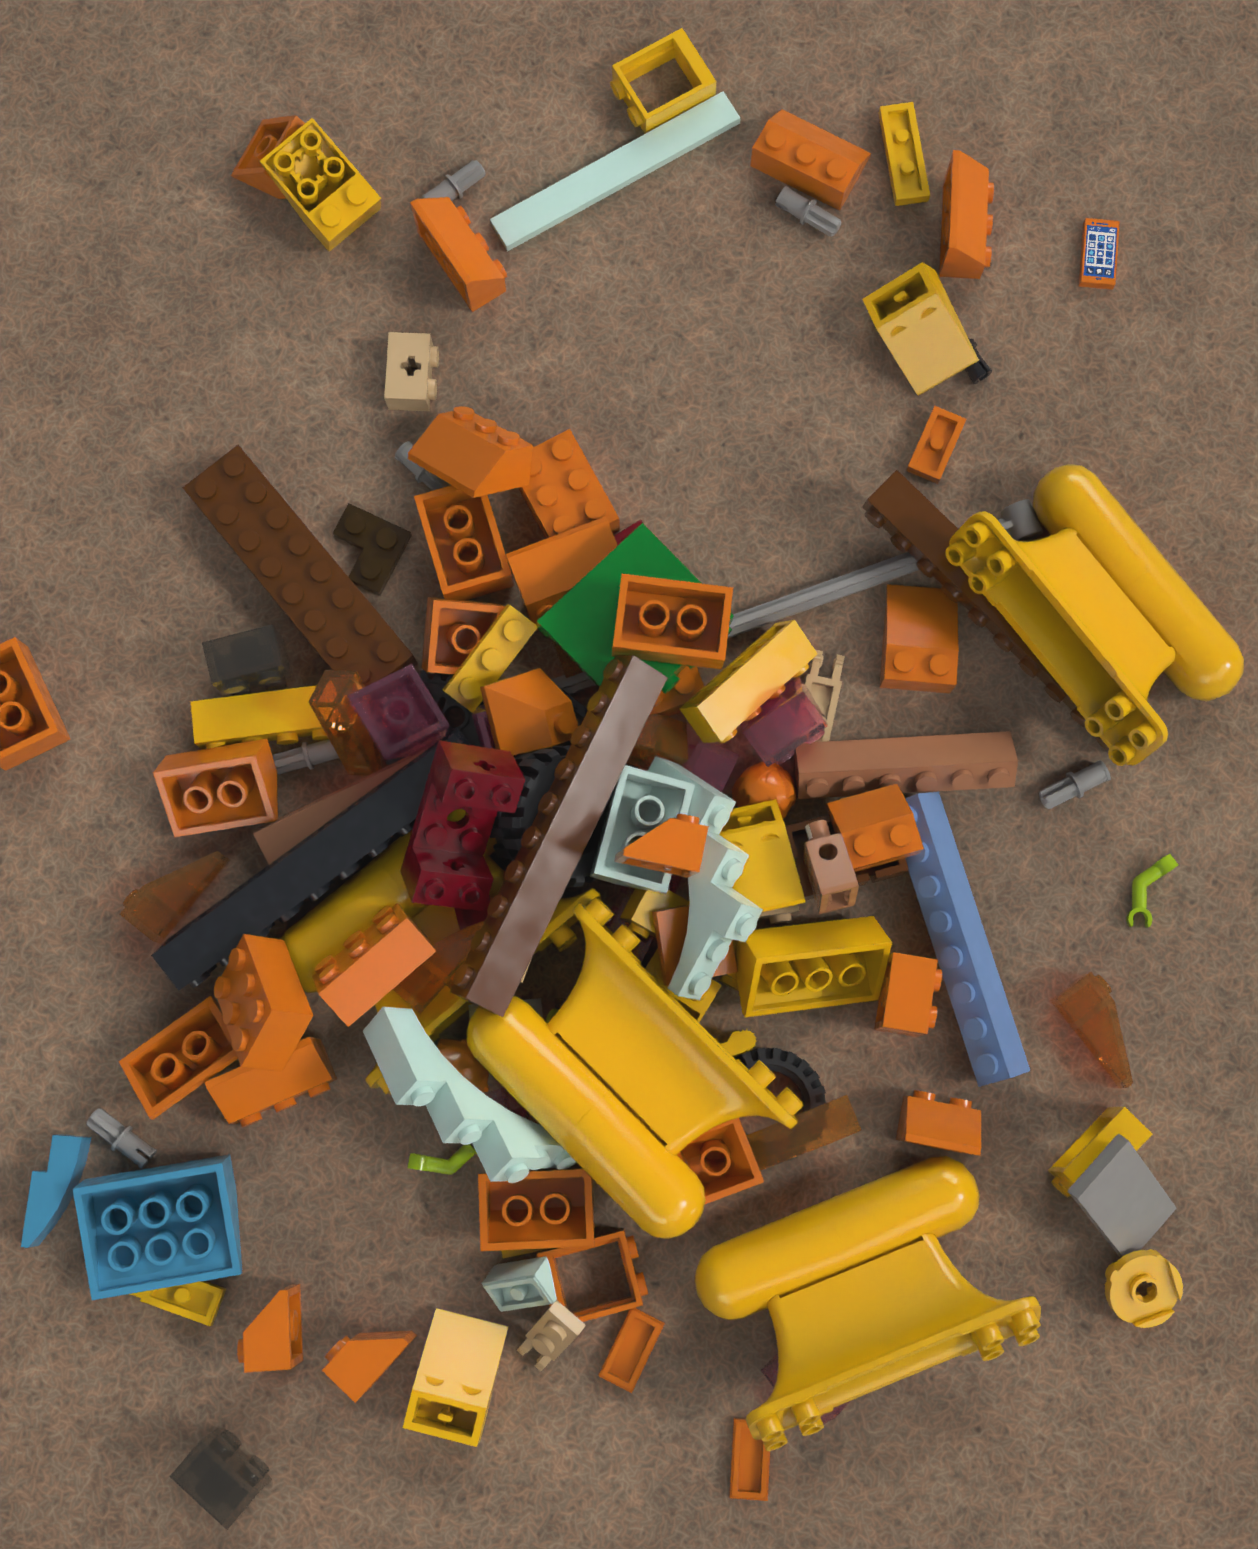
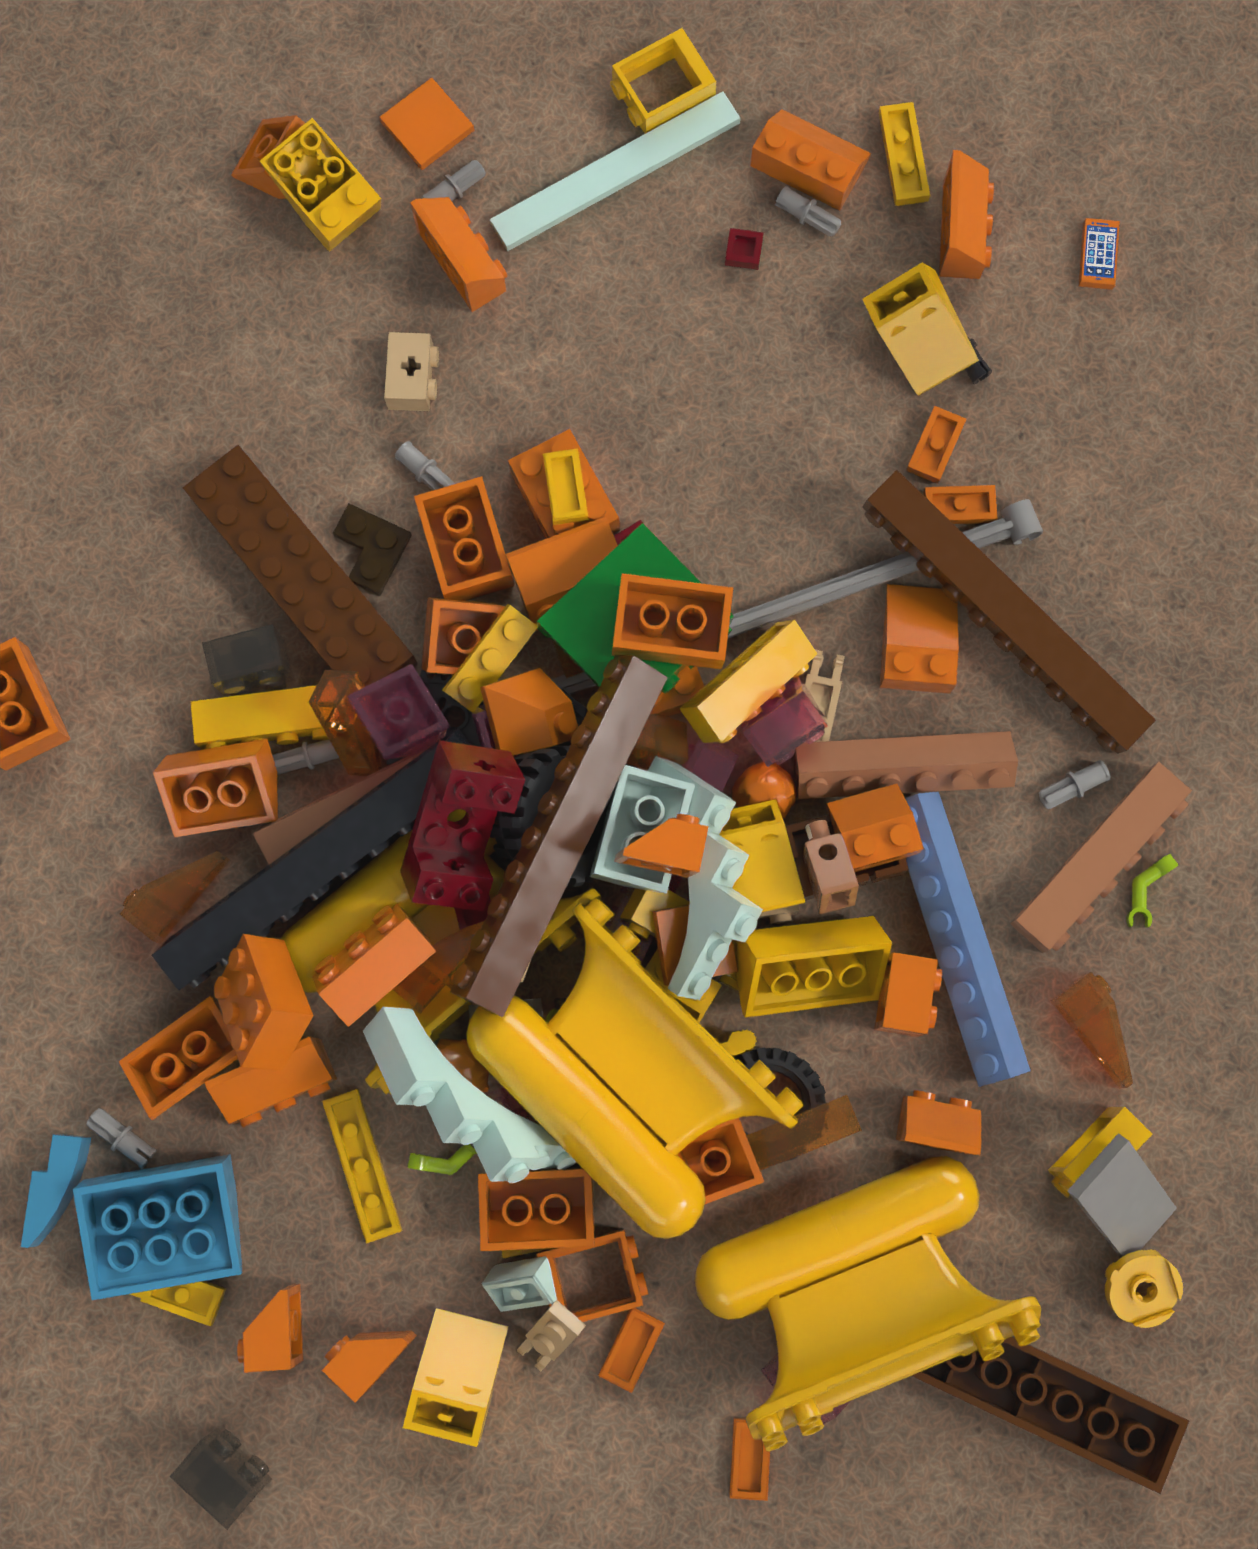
(362, 1166): none -> yellow tile
(427, 123): none -> orange tile
(473, 453): orange slope -> none
(565, 486): none -> yellow tile
(744, 248): none -> dark red plate
(964, 503): none -> orange plate
(1067, 1409): none -> reddish brown brick
(1099, 609): yellow piece -> none
(1101, 857): none -> nougat brick

